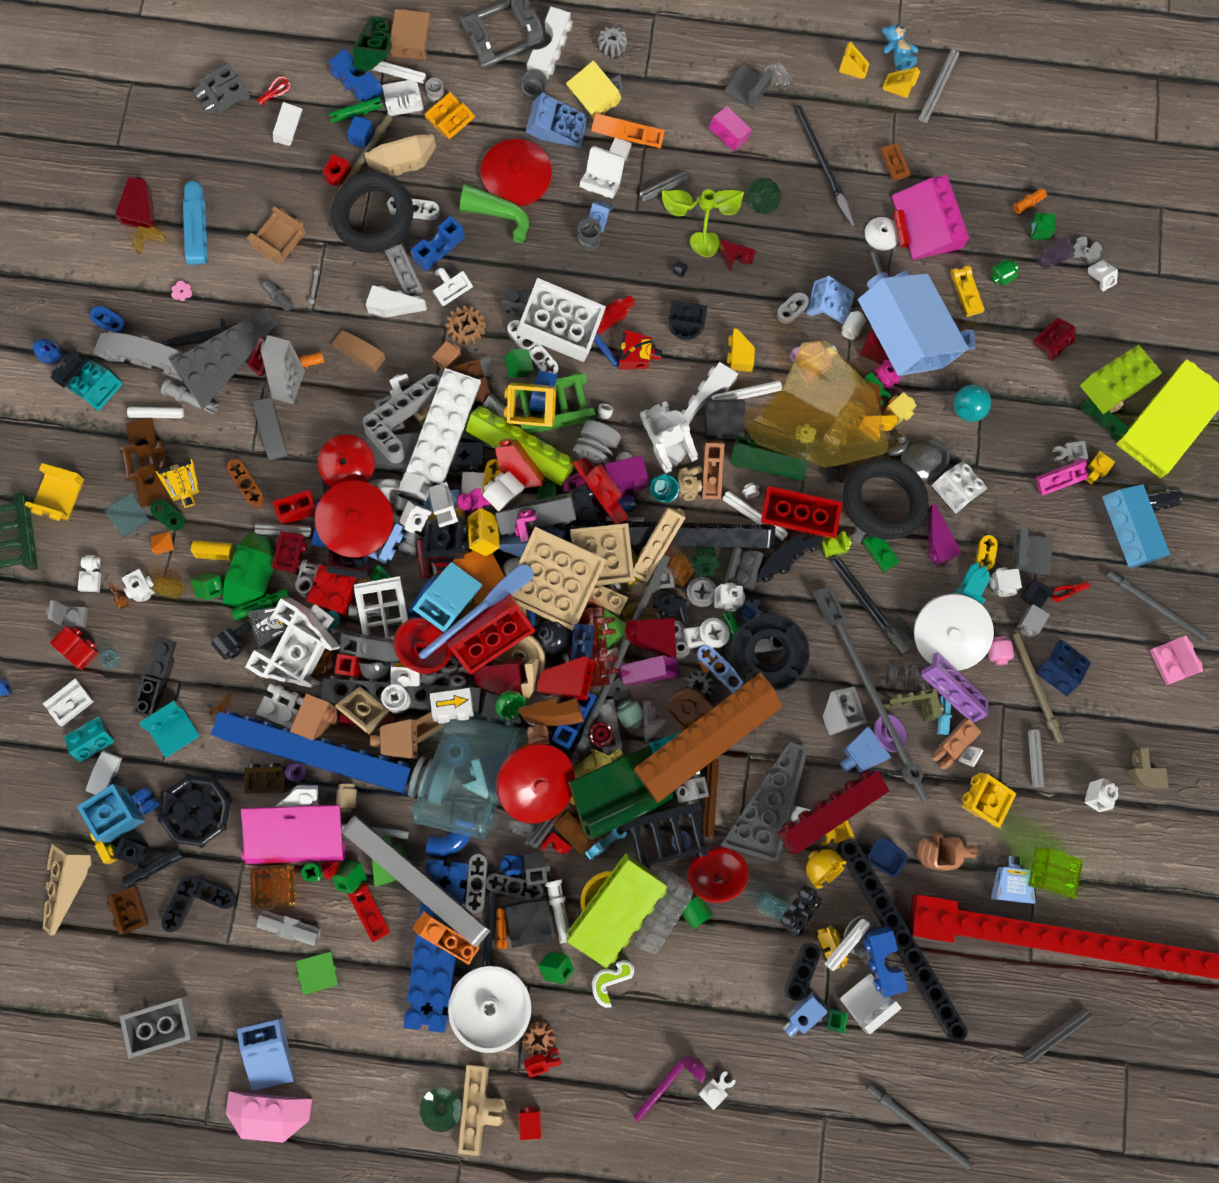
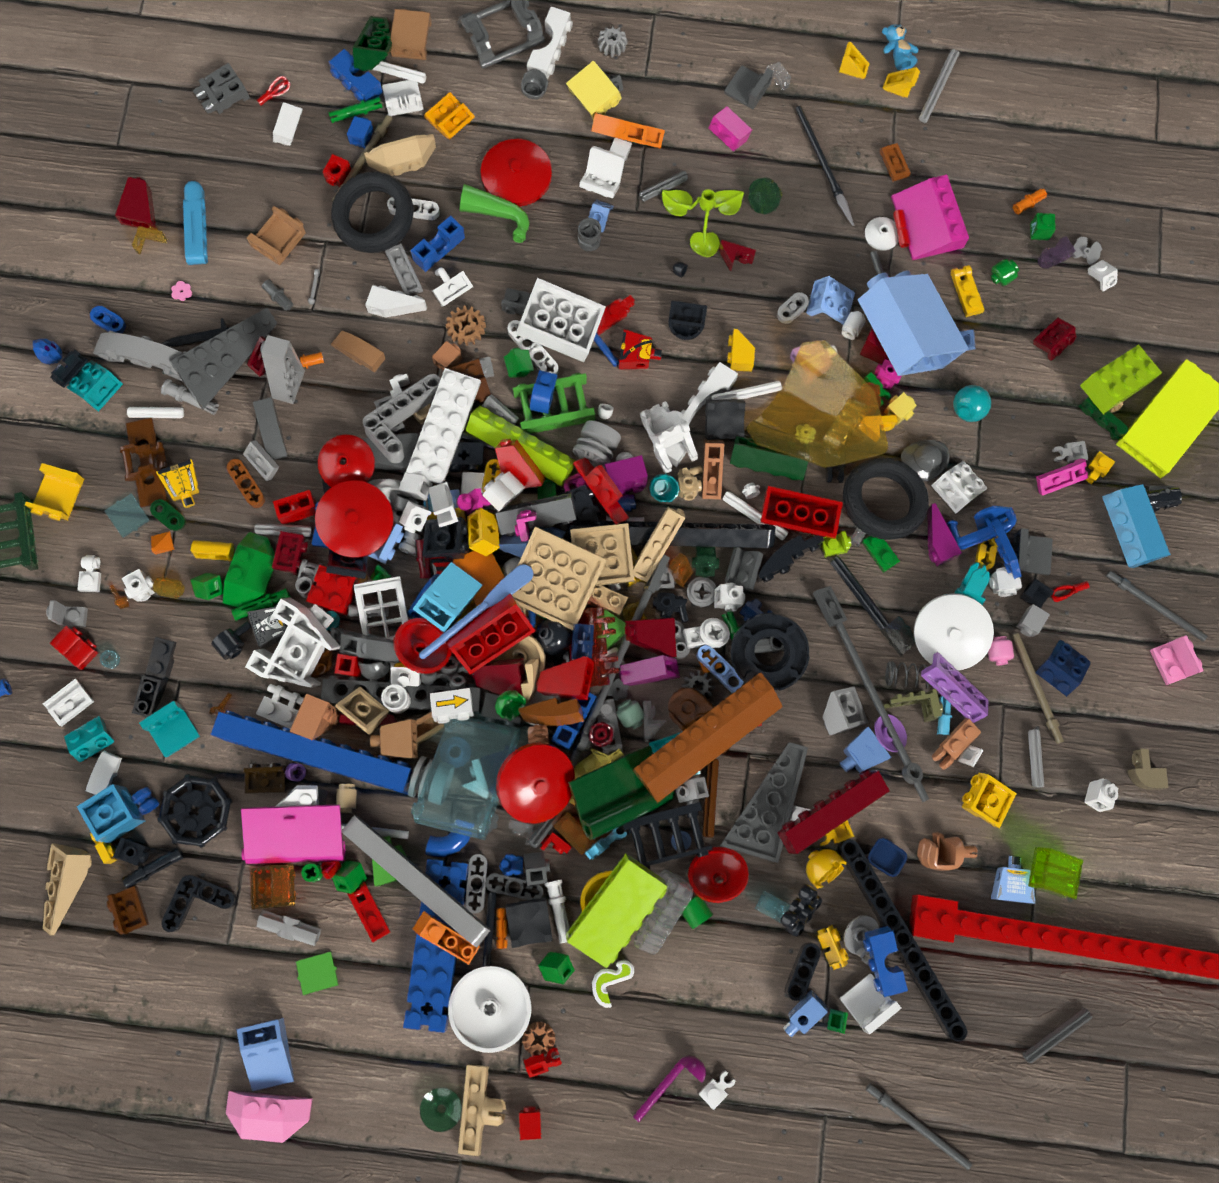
(158, 1027): light grey brick -> none
(261, 460): none -> light grey plate
(434, 90): light grey wheel -> none
(509, 410): yellow window -> none
(556, 122): medium blue slope -> none
(847, 944): white axle -> none
(900, 446): dark grey arm -> none
(991, 525): none -> blue plate

